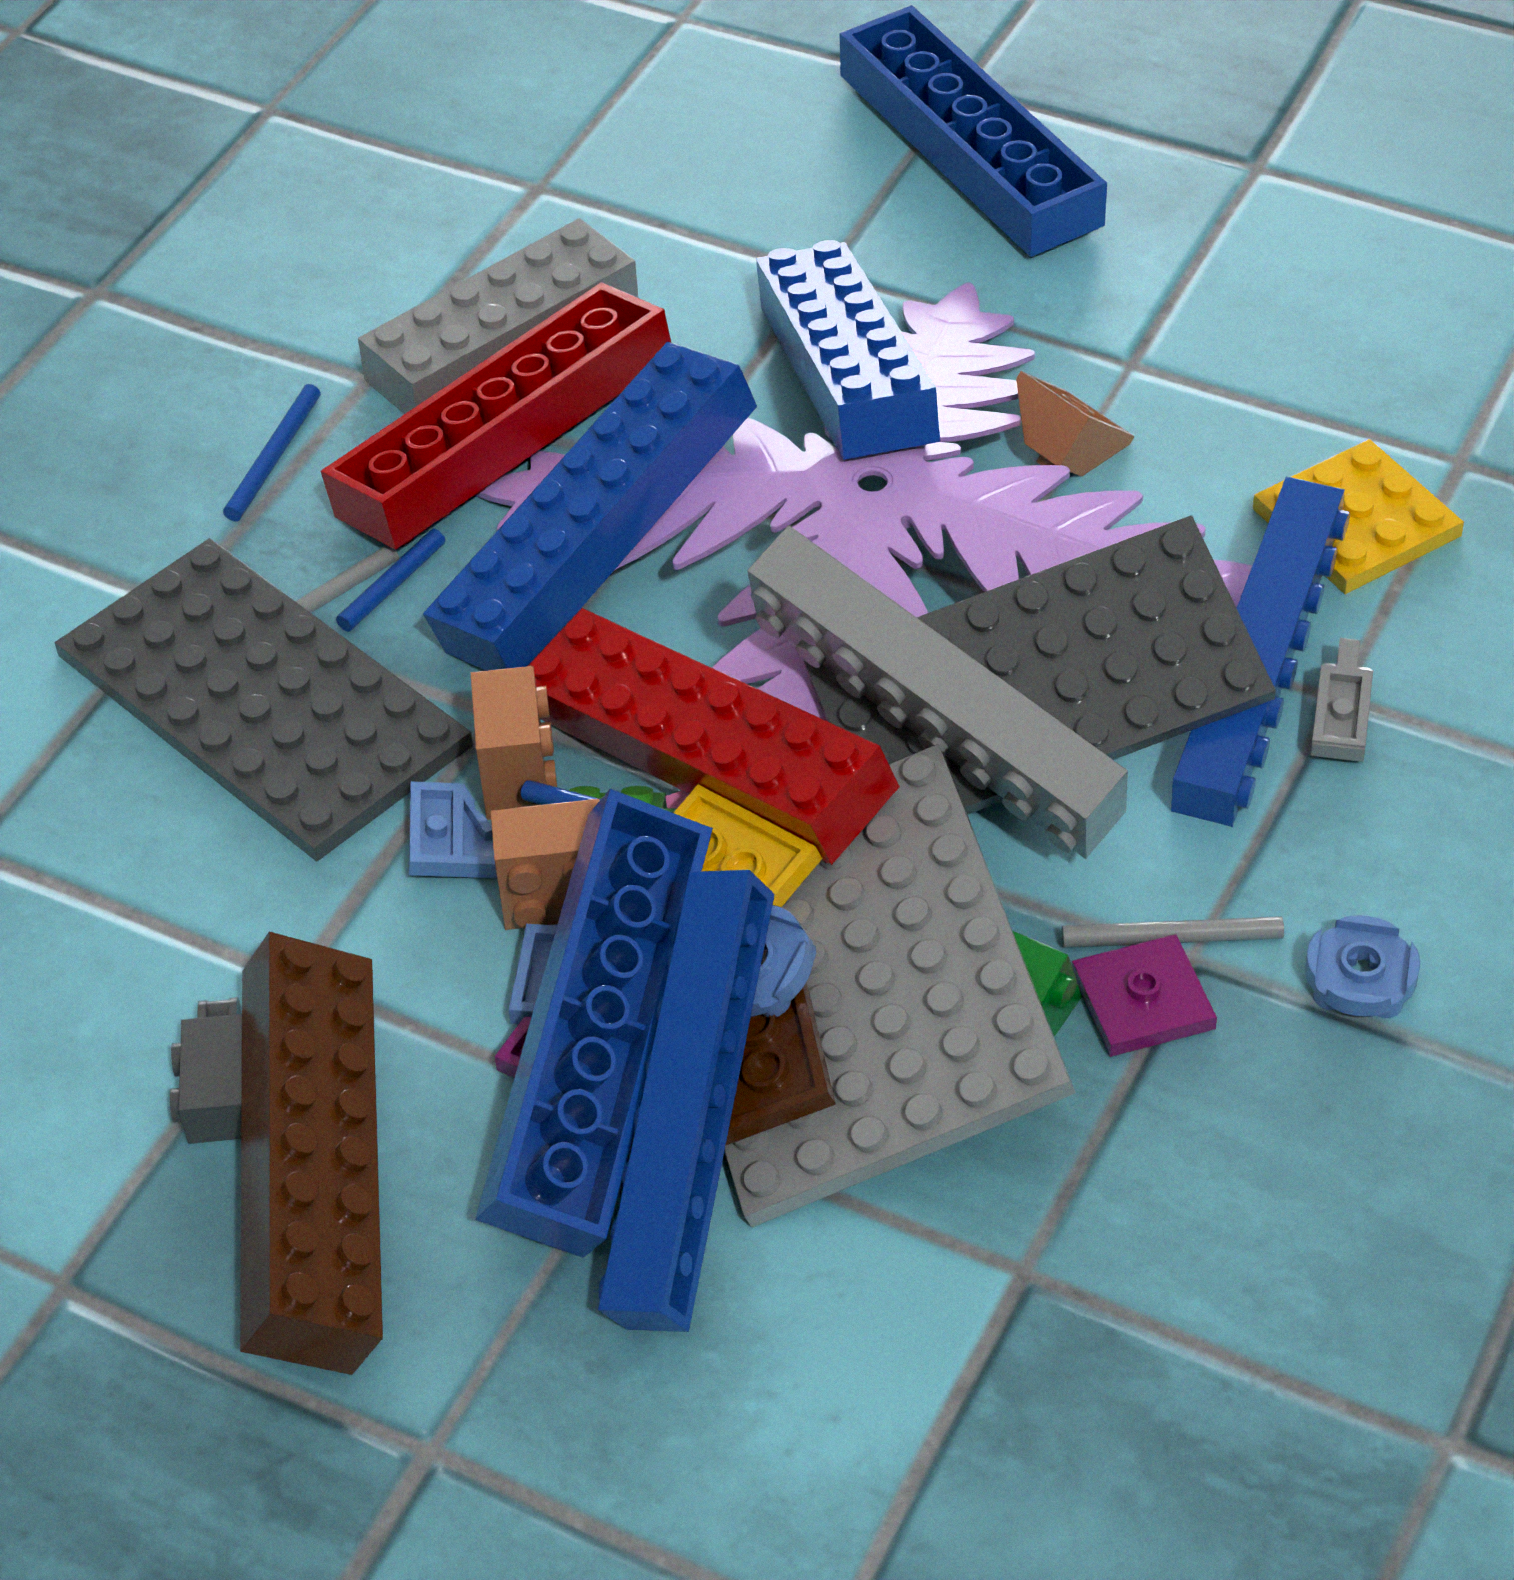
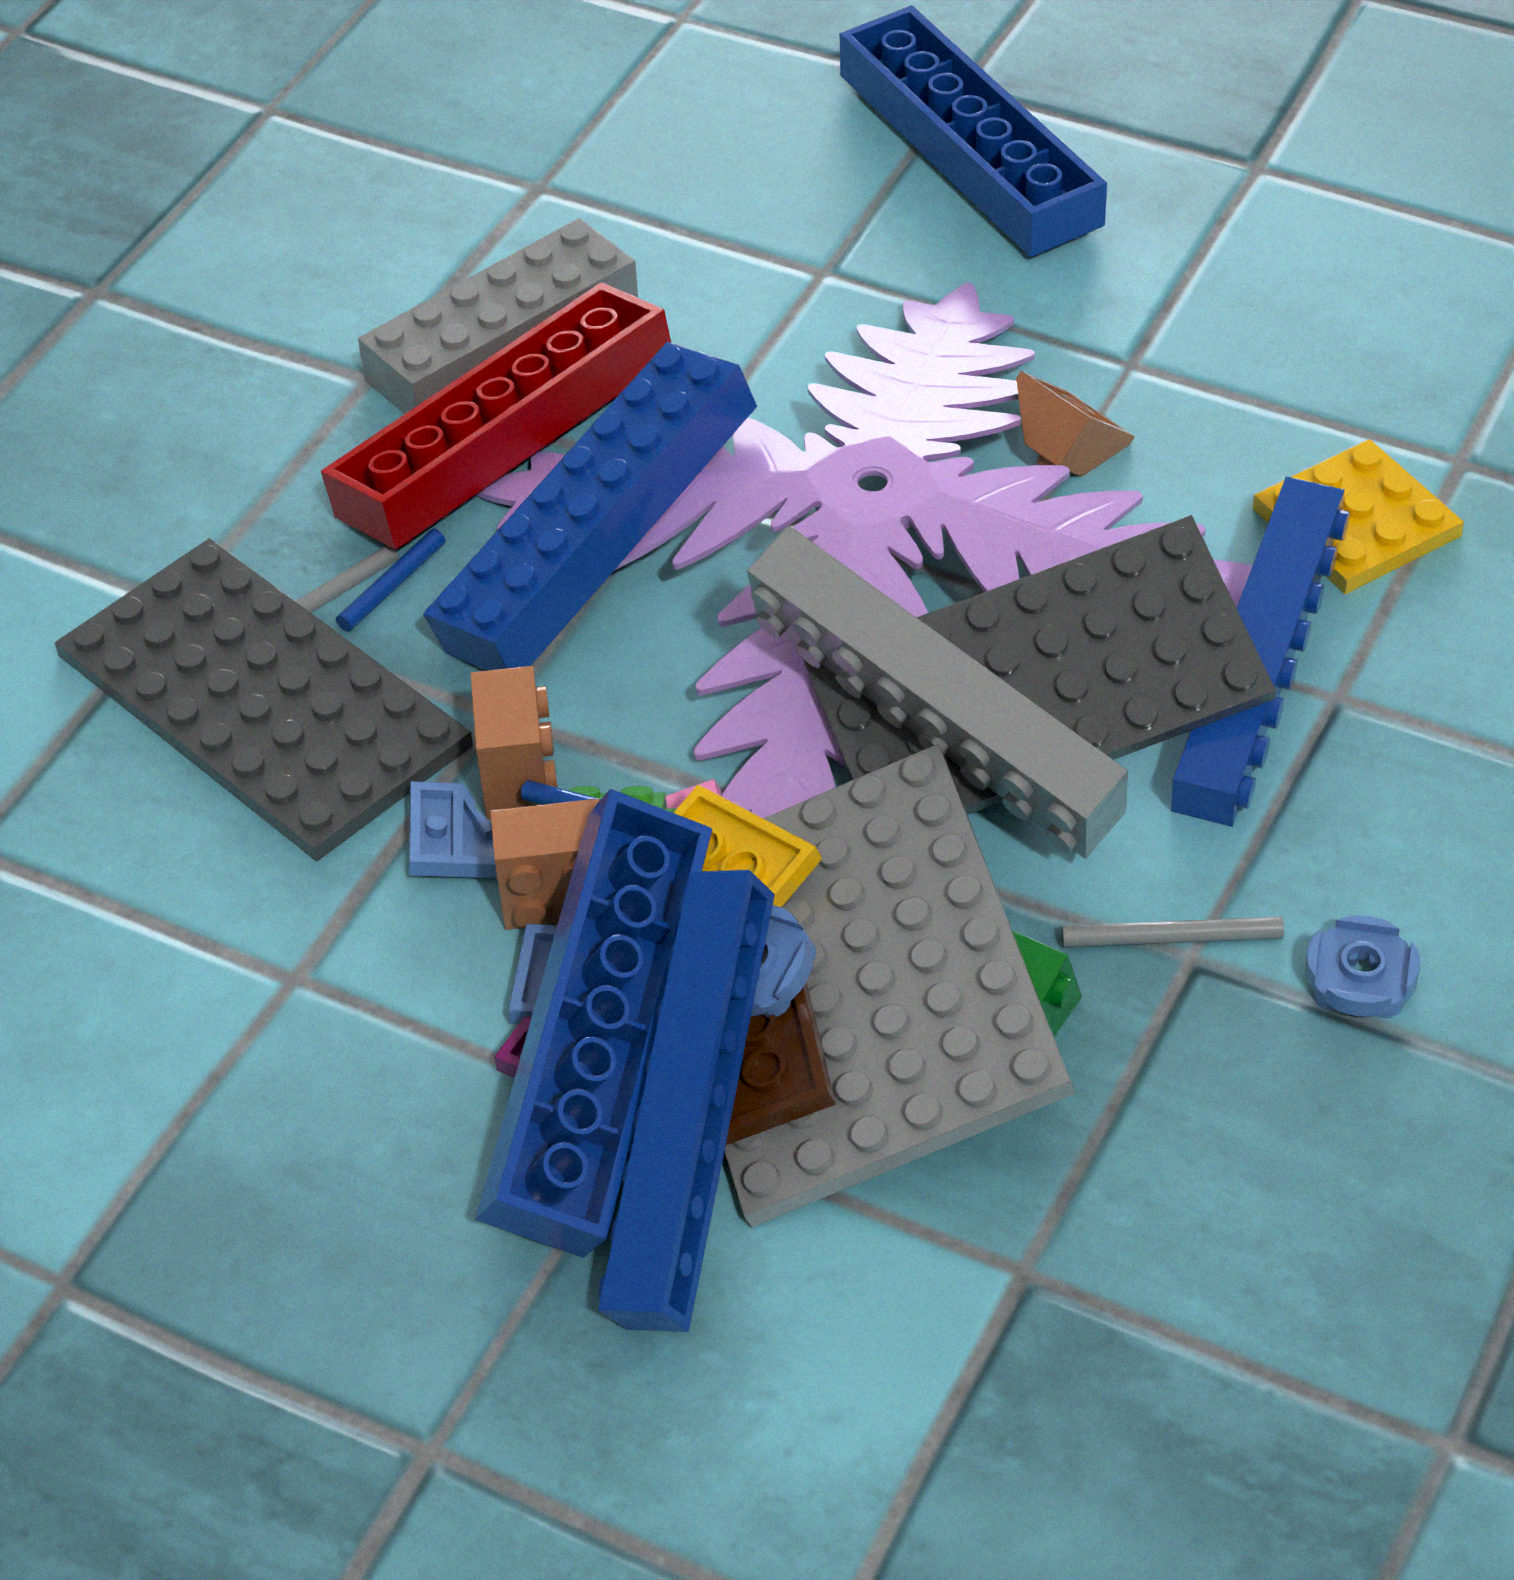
(209, 1073): dark grey brick -> none
(271, 453): blue bar -> none
(309, 1157): reddish brown brick -> none
(712, 732): red brick -> none
(847, 350): blue brick -> none
(1143, 995): magenta plate -> none
(1342, 706): light grey hinge -> none

